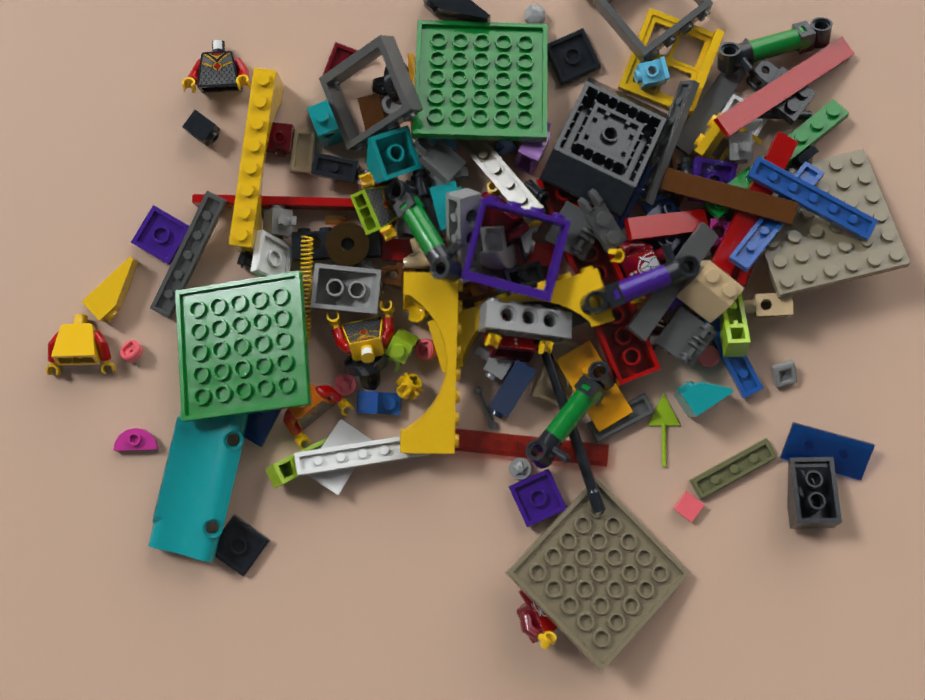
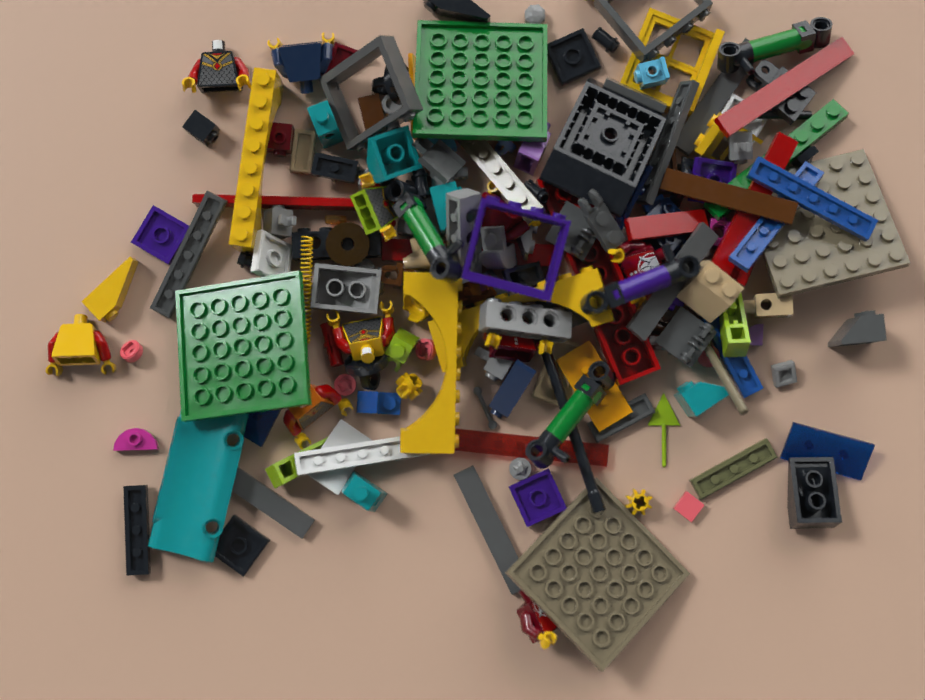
(137, 530): none -> black plate
(271, 503): none -> dark grey tile
(303, 61): none -> dark blue torso
(333, 351): none -> red pin
(363, 492): none -> teal torso
(488, 522): none -> dark grey tile
(606, 40): none -> black pin
(635, 95): none -> dark grey tile
(643, 498): none -> yellow gear
(727, 382): none -> dark tan piece
(756, 334): none -> medium lavender tile
(862, 329): none -> dark grey slope

